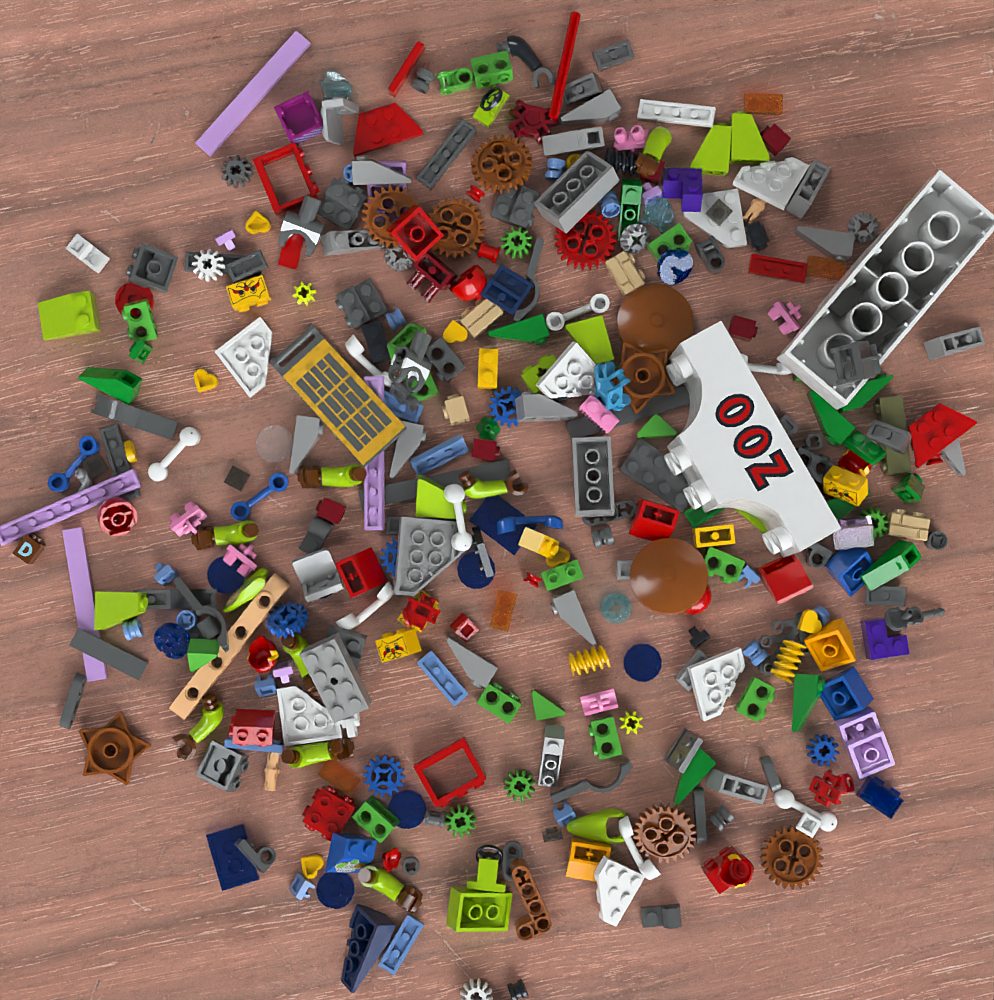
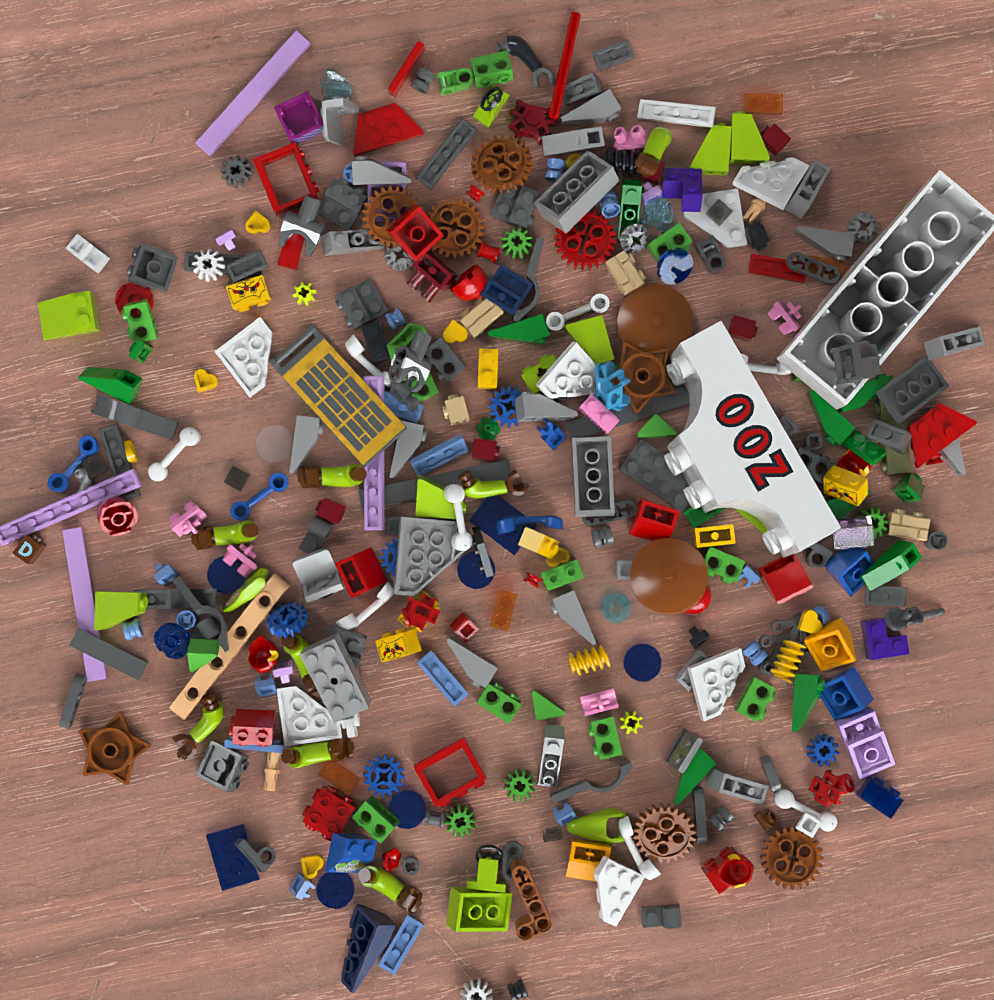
(551, 434): none -> blue plate
(766, 819): none -> reddish brown plate
(824, 278): none -> dark grey beam
(912, 389): none -> dark grey plate

